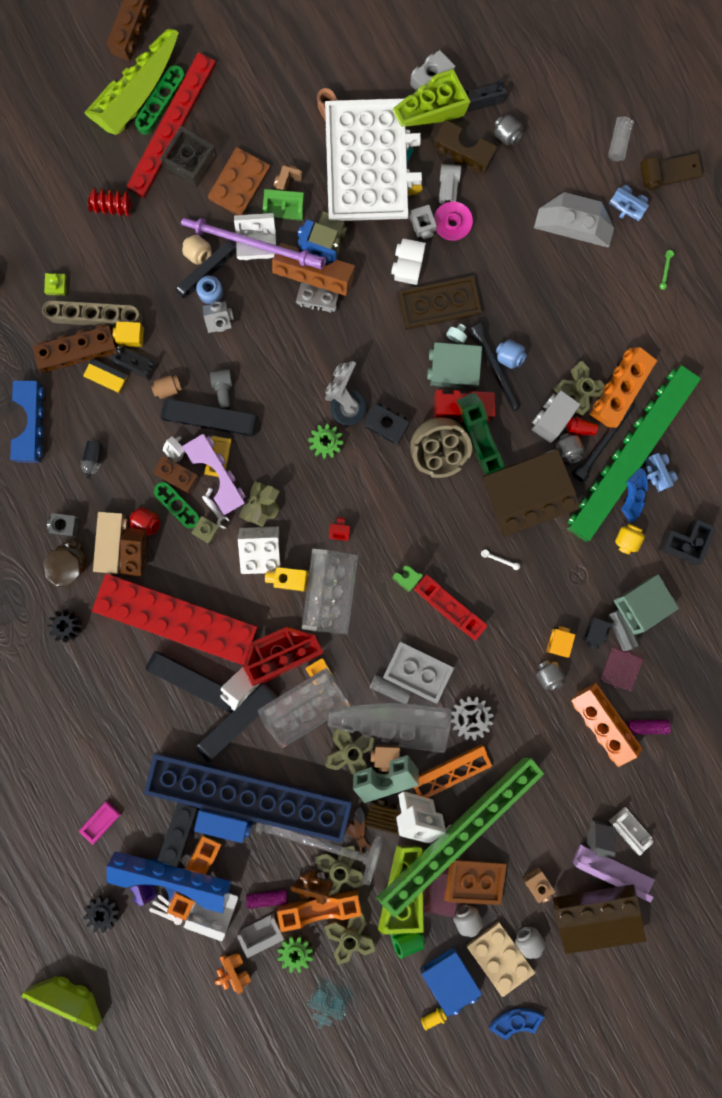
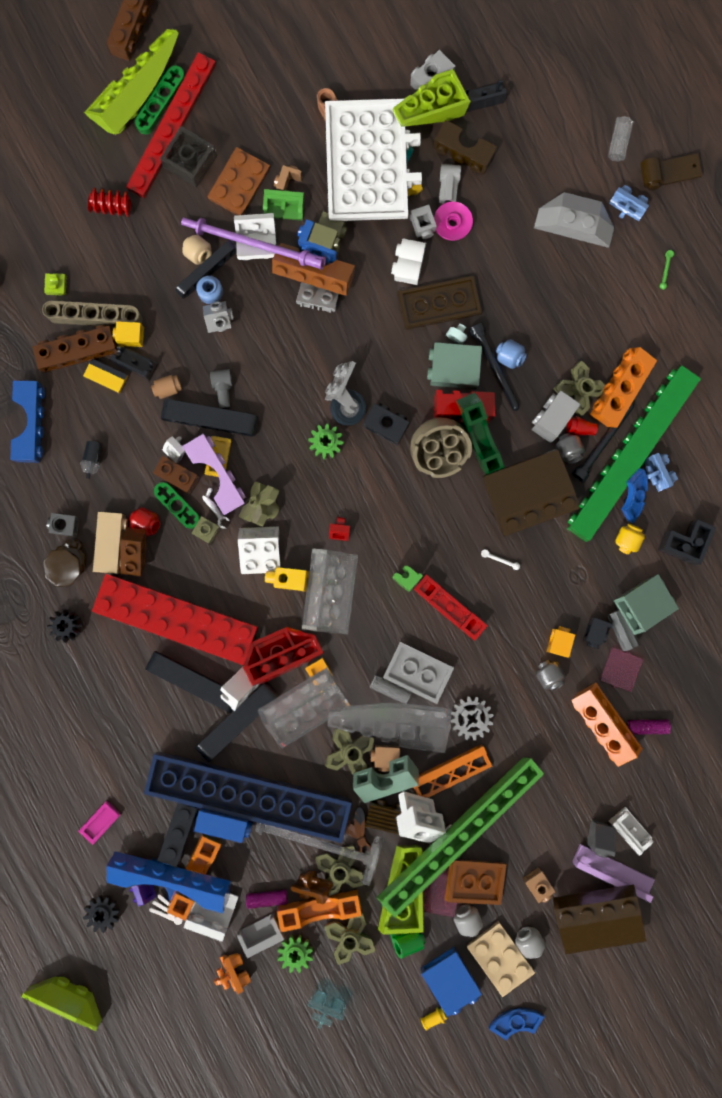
(508, 129): flat silver head -> none

